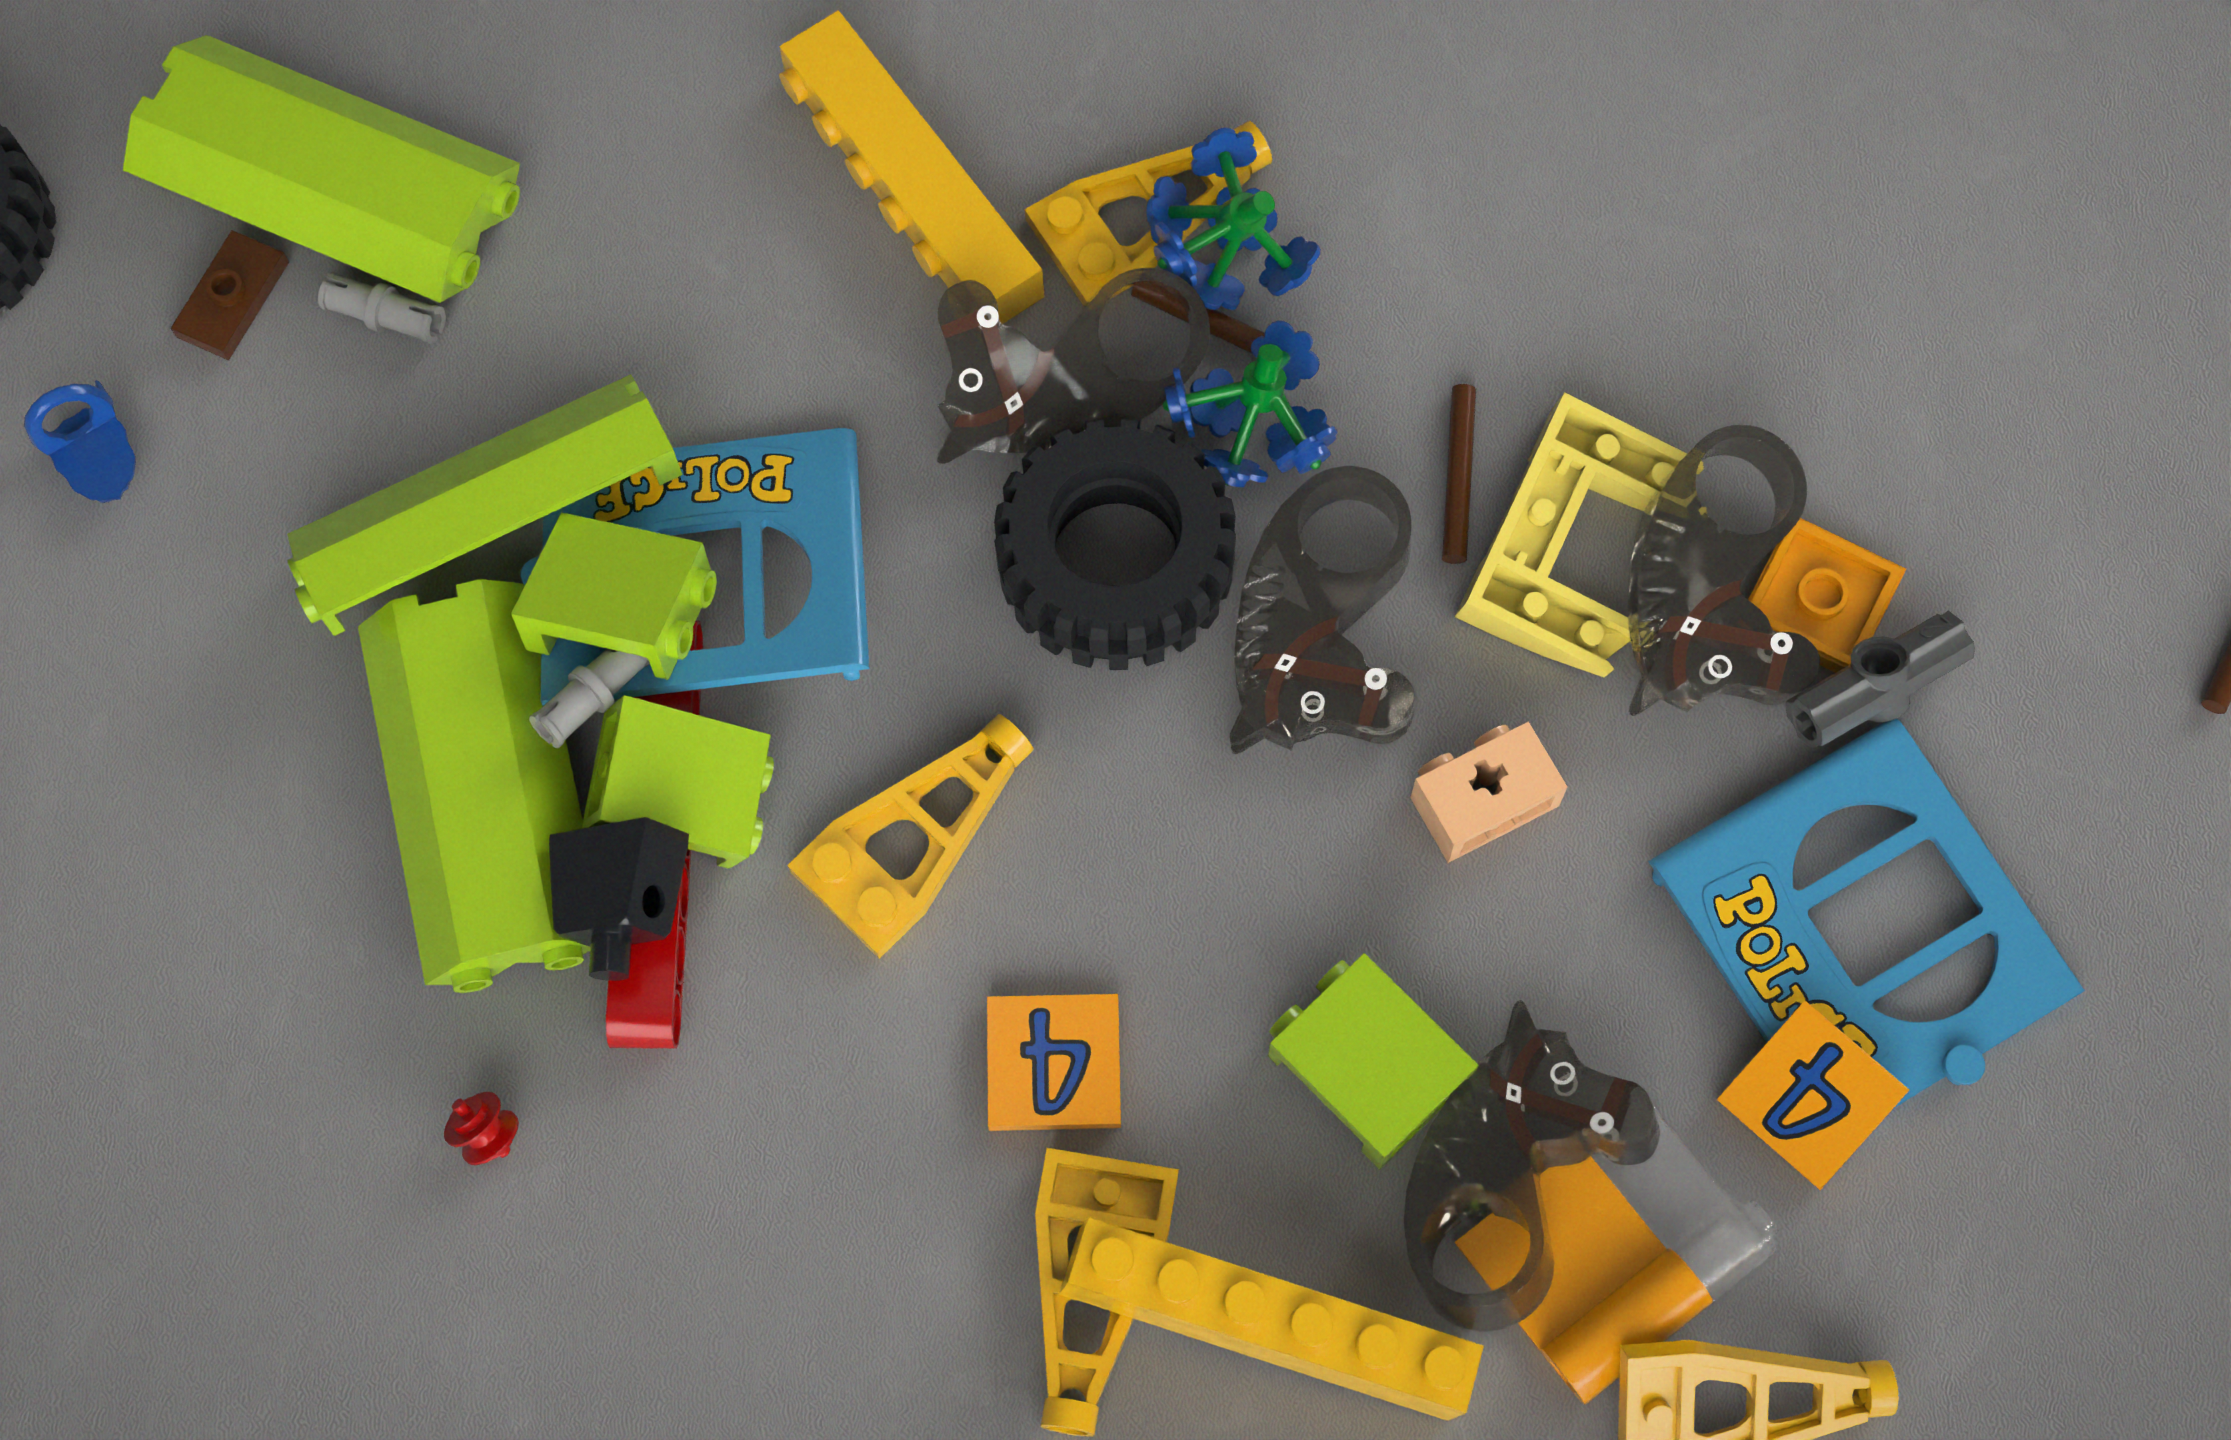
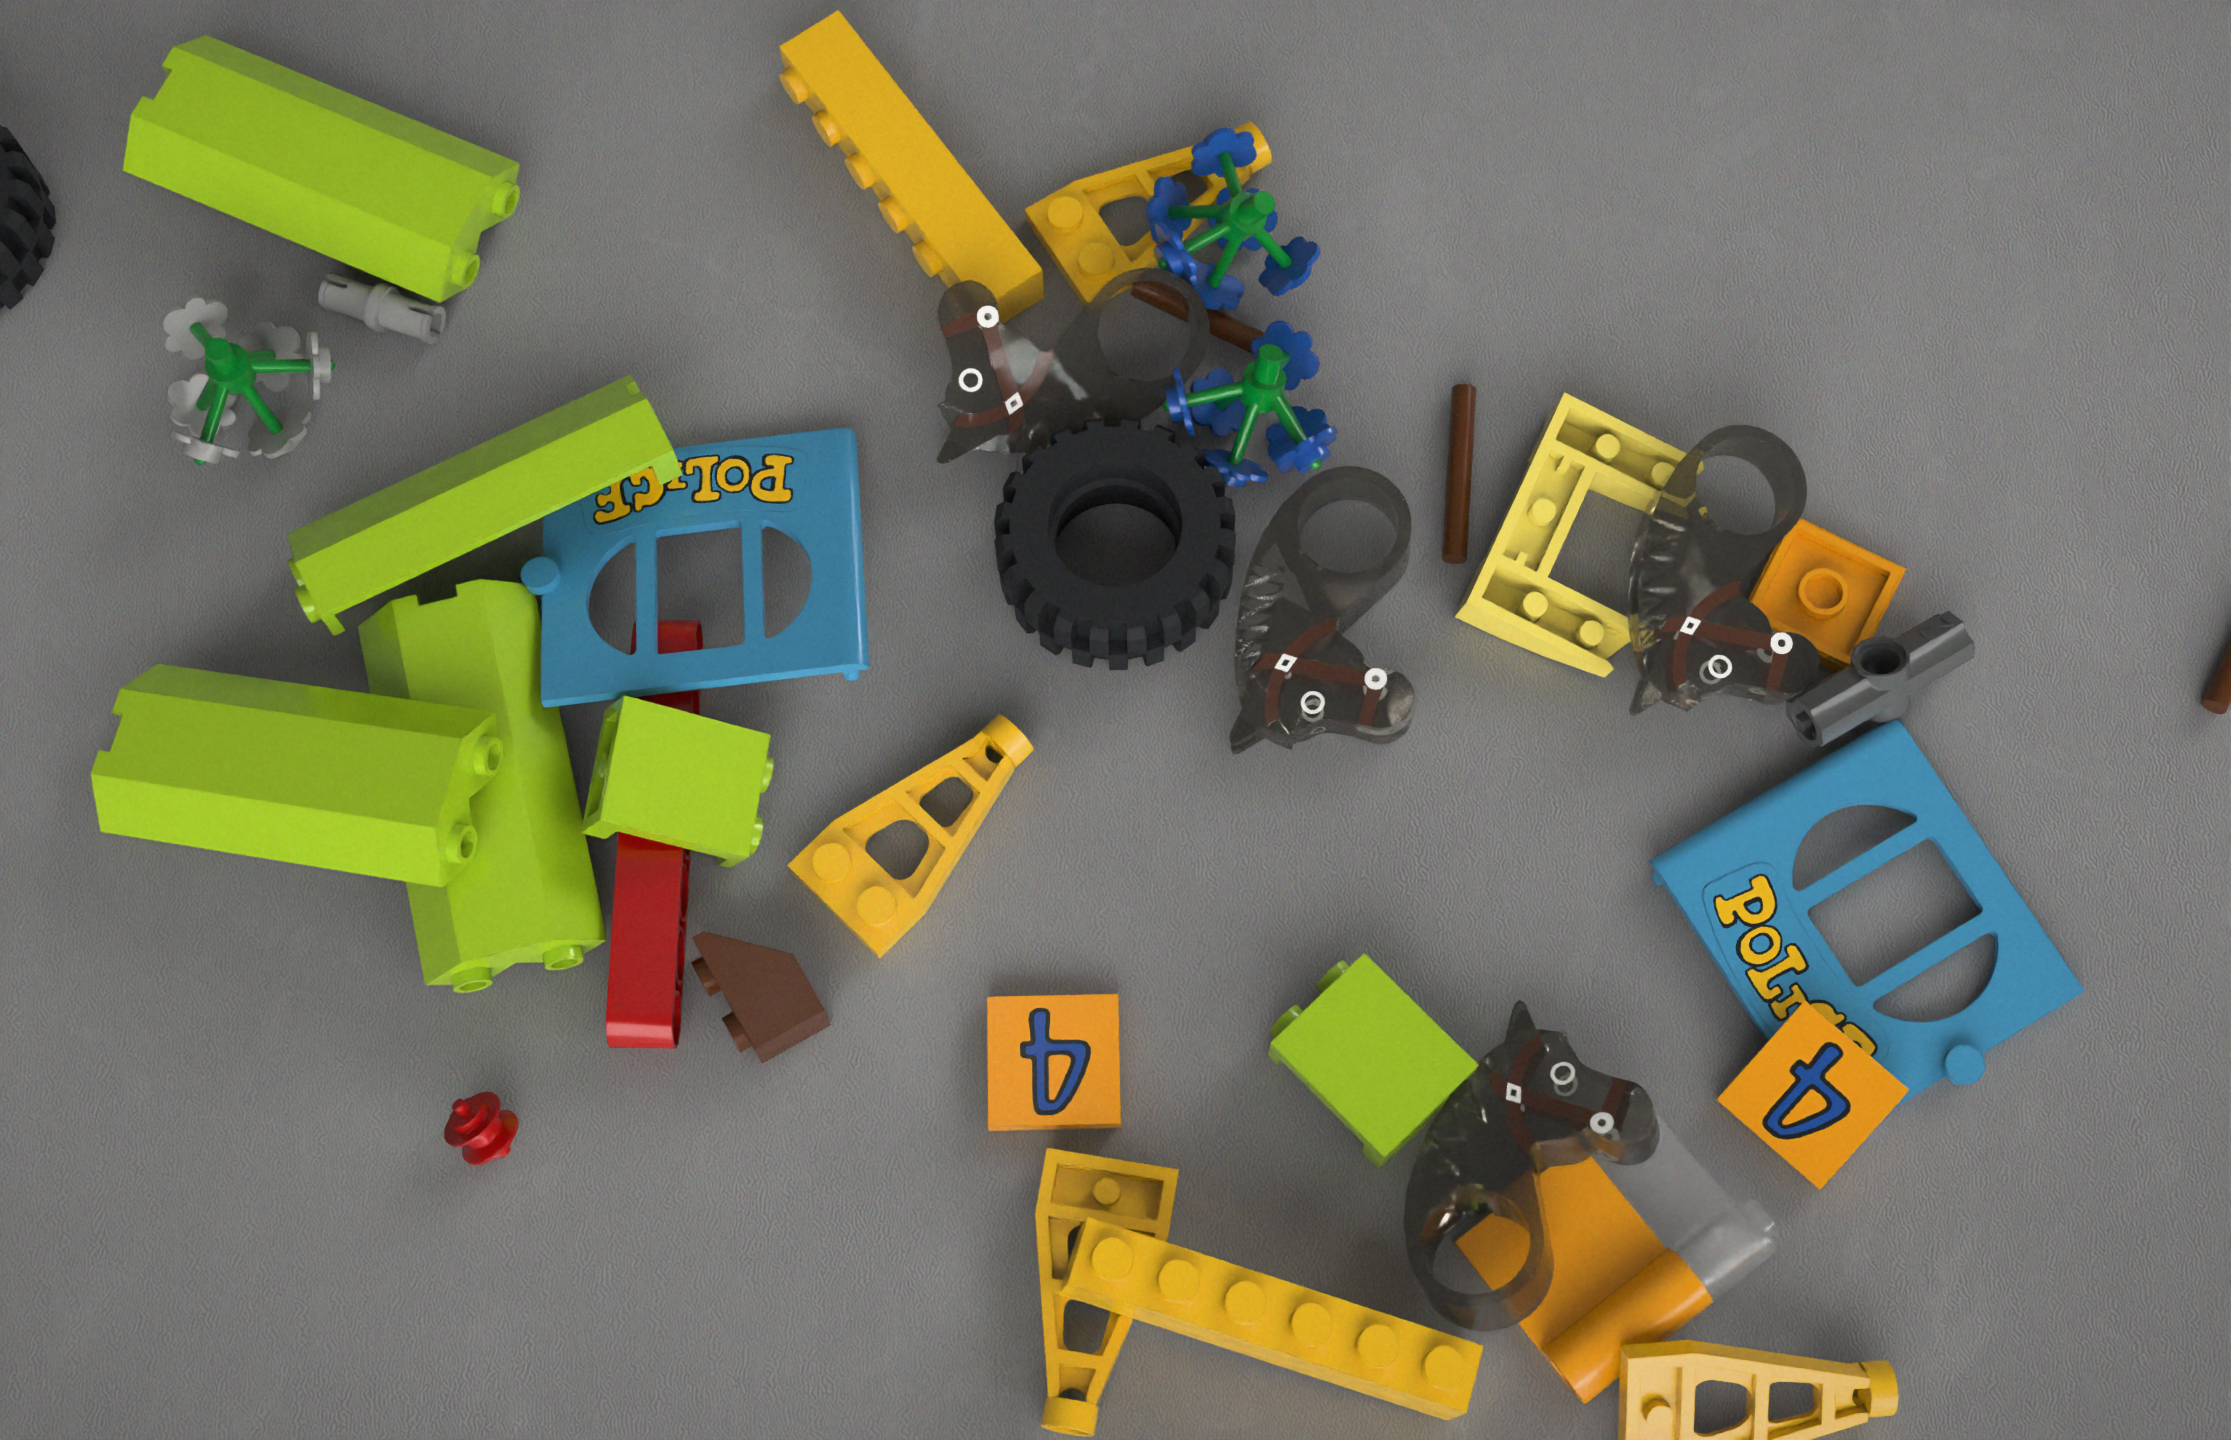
(87, 447): blue piece -> none
(230, 295): reddish brown plate -> none
(232, 369): none -> light grey plant
(297, 773): none -> lime panel
(588, 691): light grey pin -> none
(615, 591): lime panel -> none
(616, 888): black torso -> none
(765, 991): none -> reddish brown slope
(1469, 818): light nougat brick -> none

